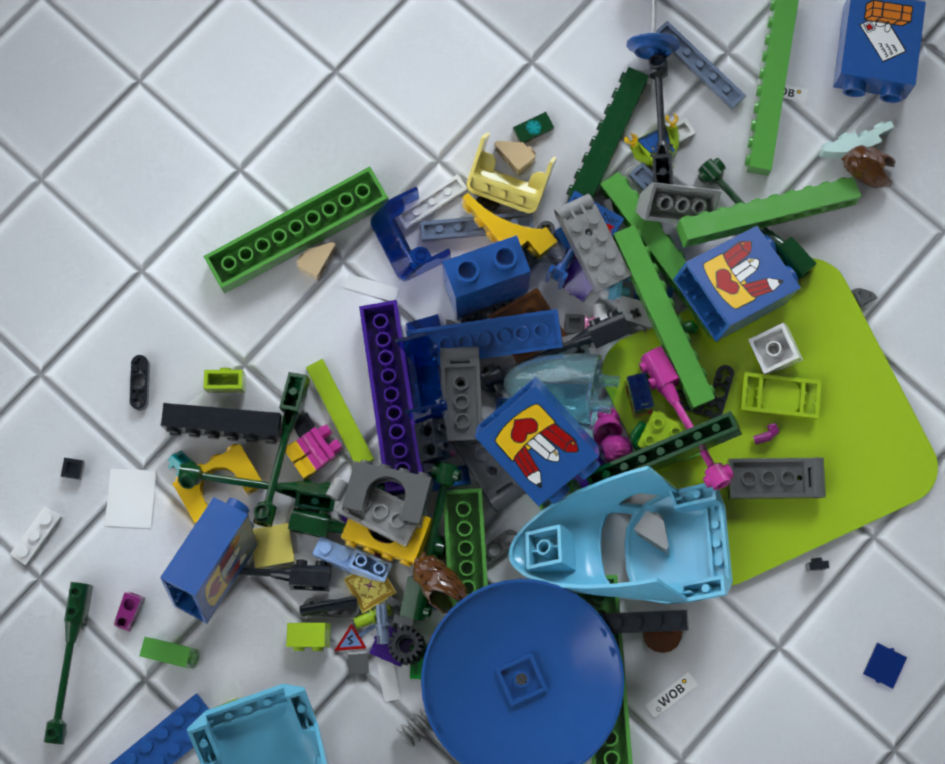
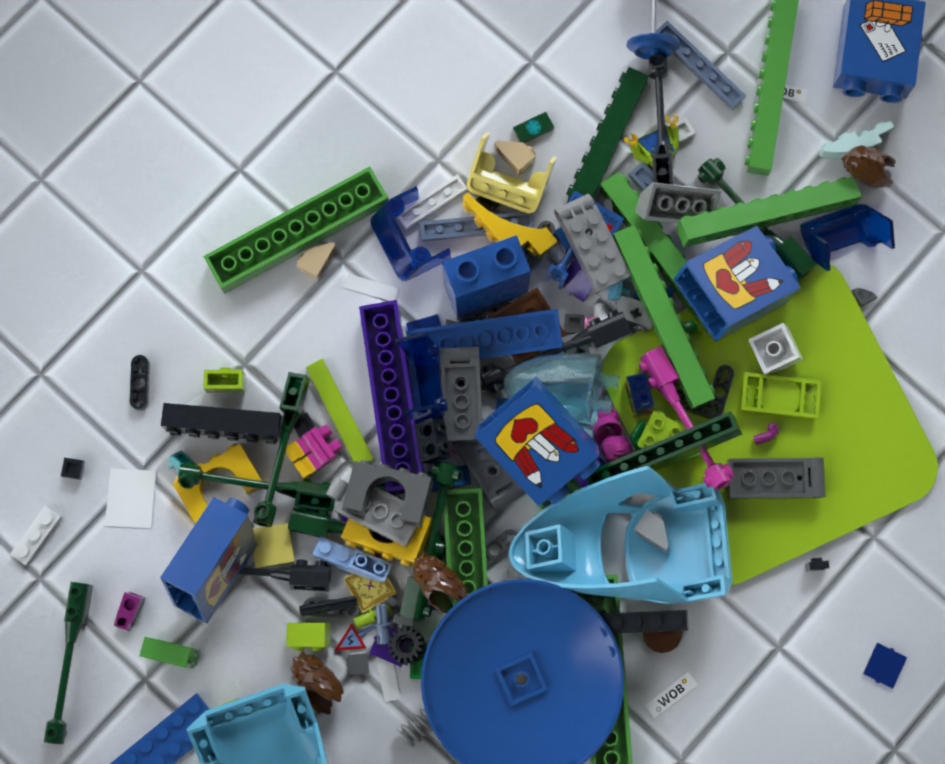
(318, 682): none -> reddish brown head
(844, 229): none -> clear blue windscreen

